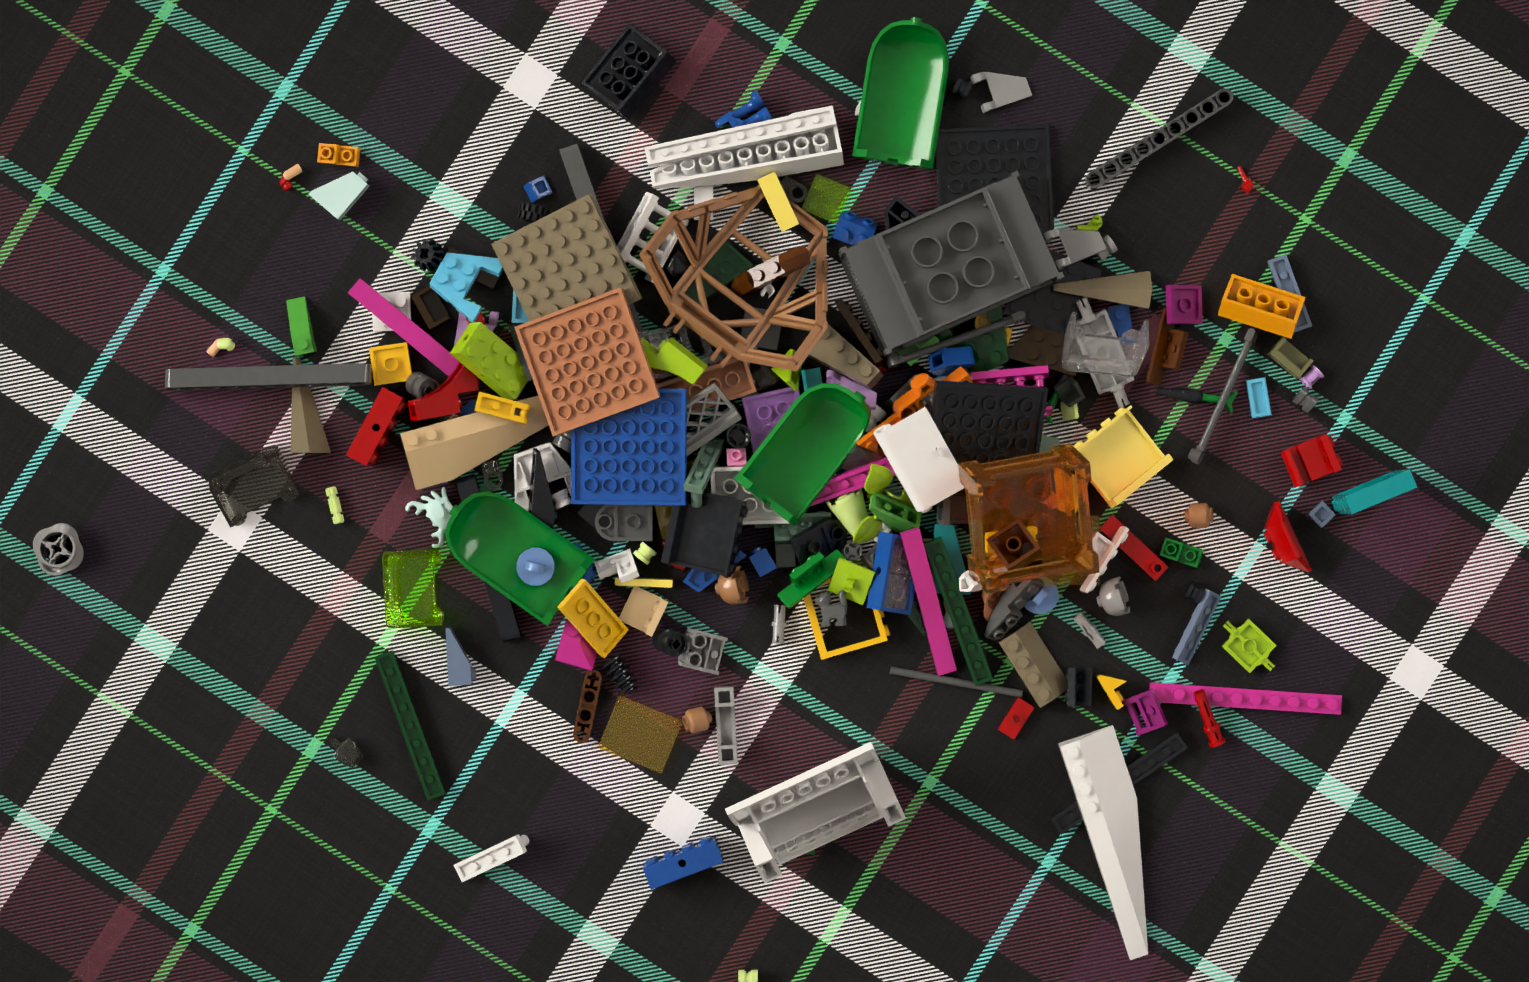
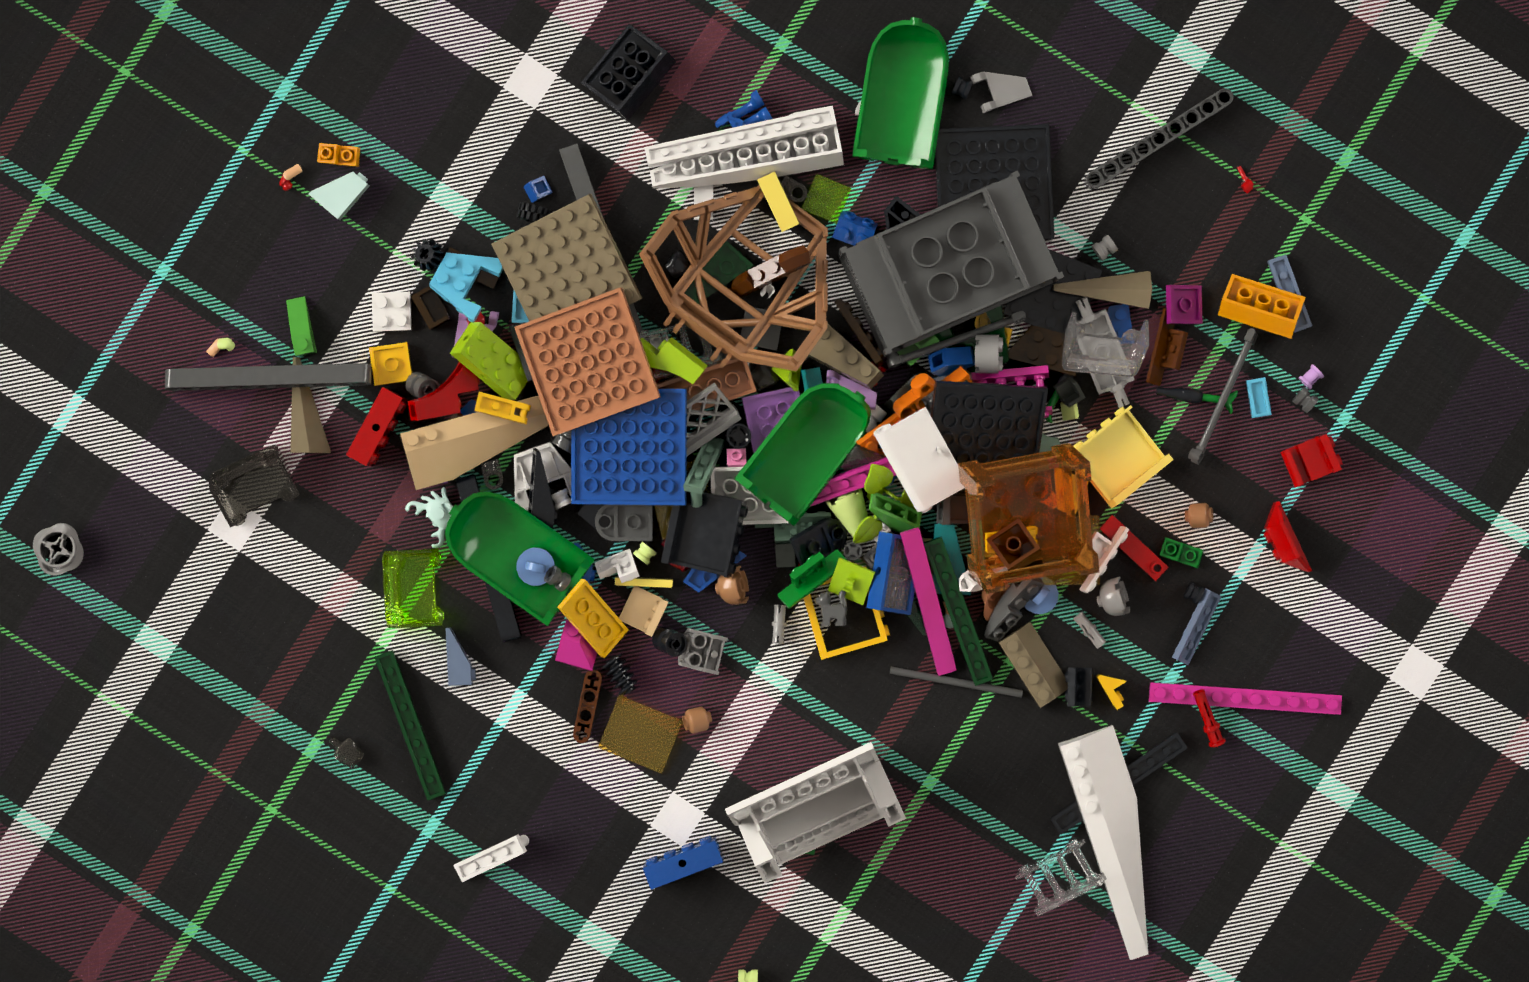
(334, 505): yellowish green axle -> none
(403, 326): dark pink tile -> none
(557, 578): none -> dark grey wheel
(640, 221): white fence -> none
(726, 725): light grey arch -> none
(762, 561): blue brick -> none
(987, 354): none -> light grey brick
(1015, 718): red plate -> none
(1076, 887): none -> clear fence
(1077, 244): light grey flag -> none
(1094, 224): lime arm -> none
(1150, 711): magenta plate -> none
(1249, 645): lime plate -> none
(1290, 358): olive panel -> none
(1321, 514): sand blue plate -> none
(1373, 492): teal window -> none

